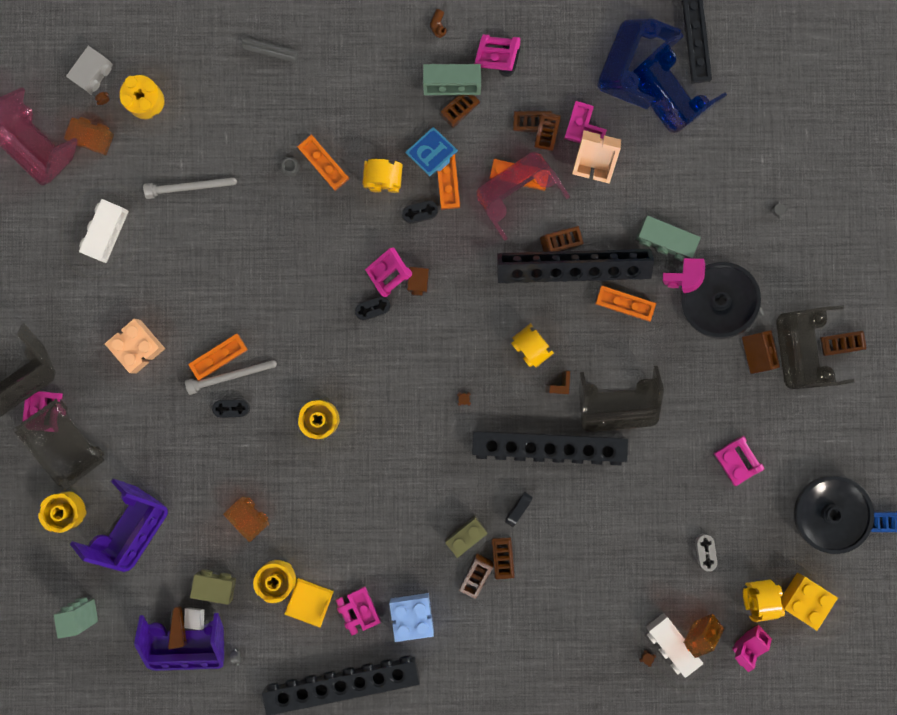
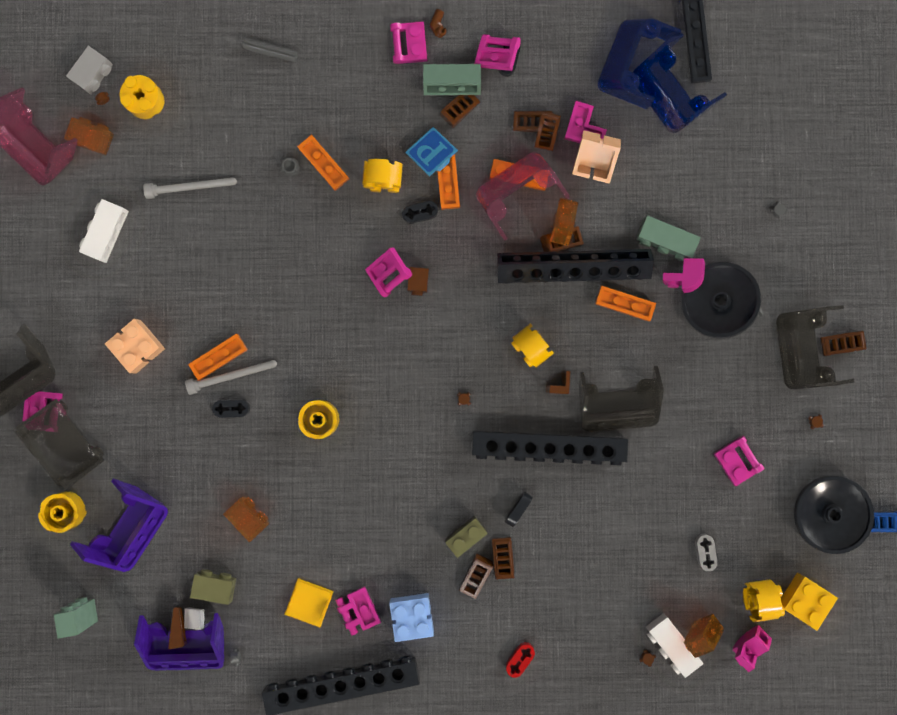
(267, 589): yellow brick -> none
(371, 304): black beam -> none
(415, 42): none -> dark pink plate
(523, 663): none -> red beam
(563, 221): none -> clear orange brick
(760, 352): reddish brown panel -> none
(816, 421): none -> reddish brown piece

